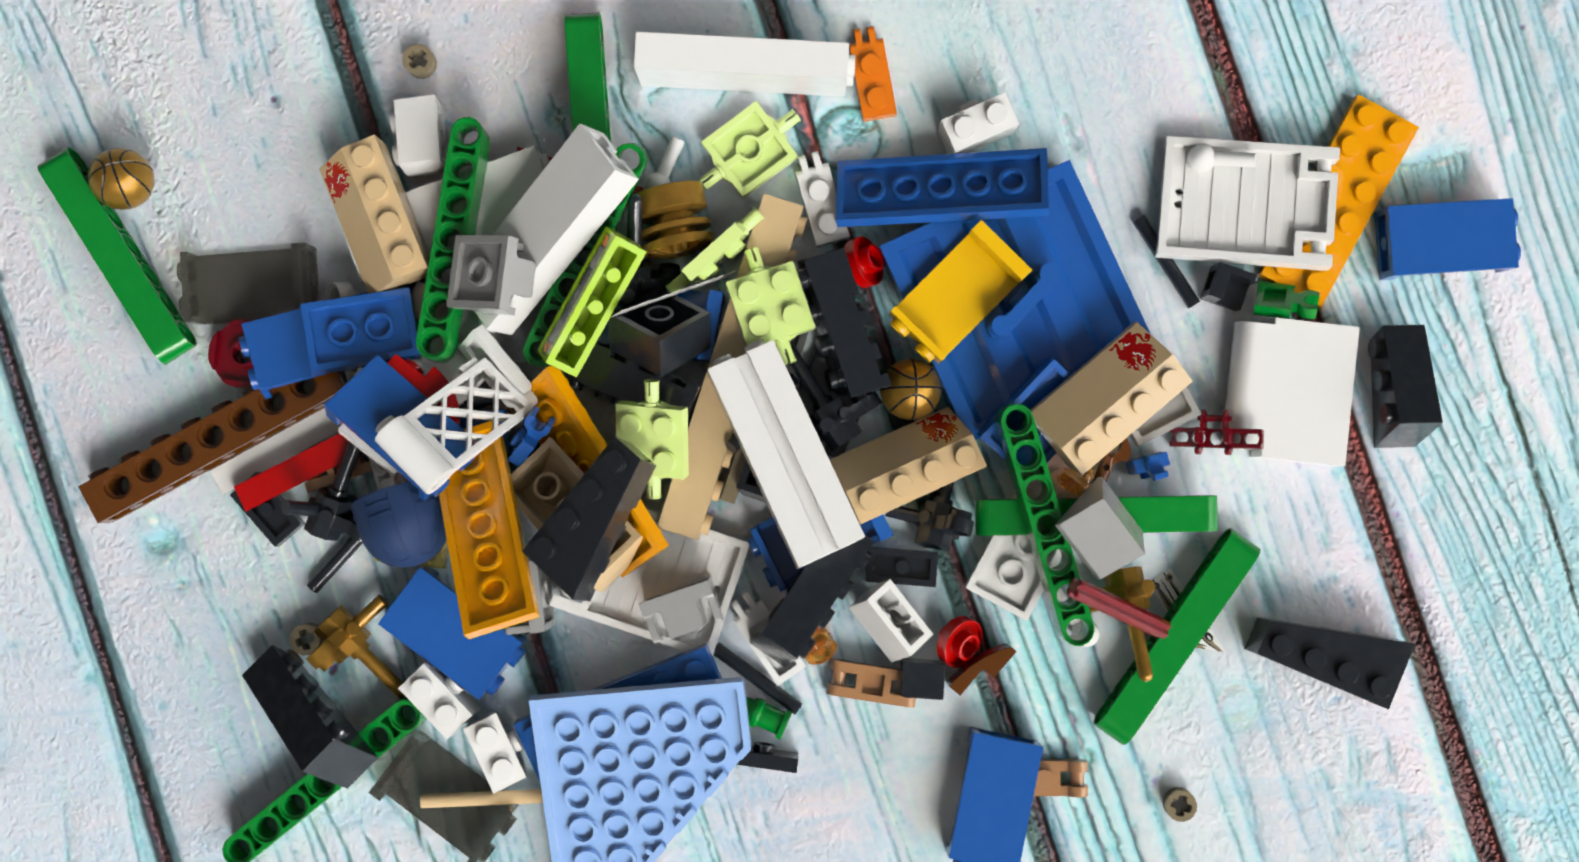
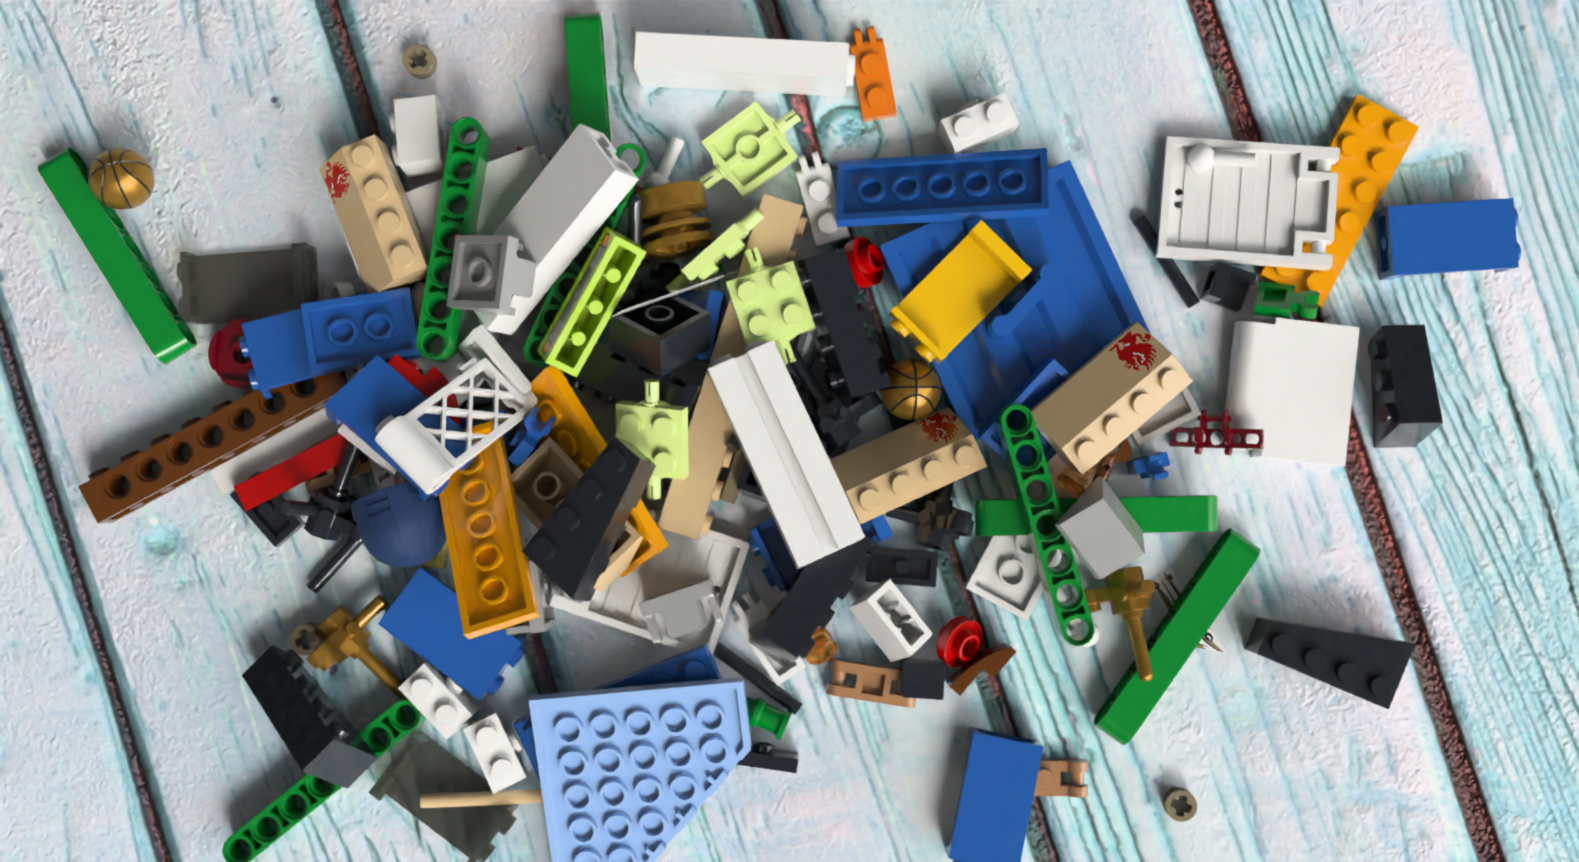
(1118, 608): dark red axle -> none

